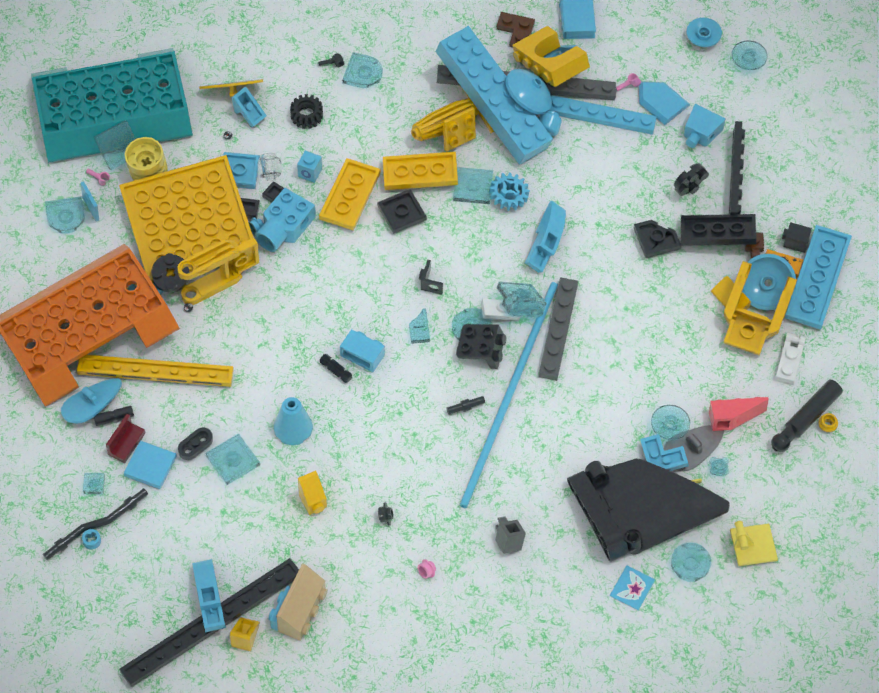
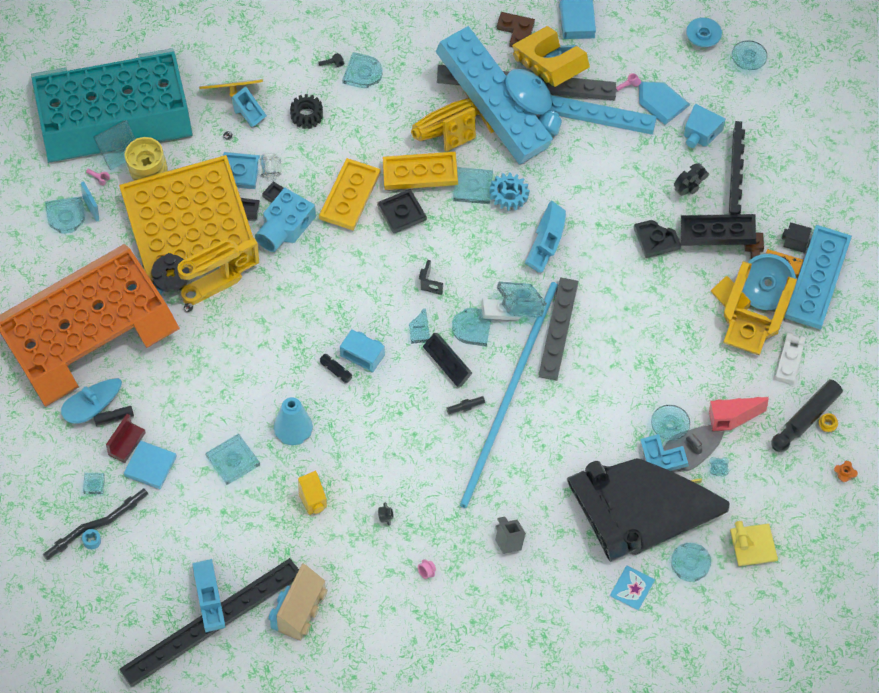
(155, 370): yellow plate -> none
(194, 444): black plate -> none
(244, 633): yellow slope -> none
(255, 225): medium azure plate -> none
(309, 166): medium azure brick -> none
(447, 359): none -> black plate
(482, 342): black bracket -> none
(843, 476): none -> orange plate

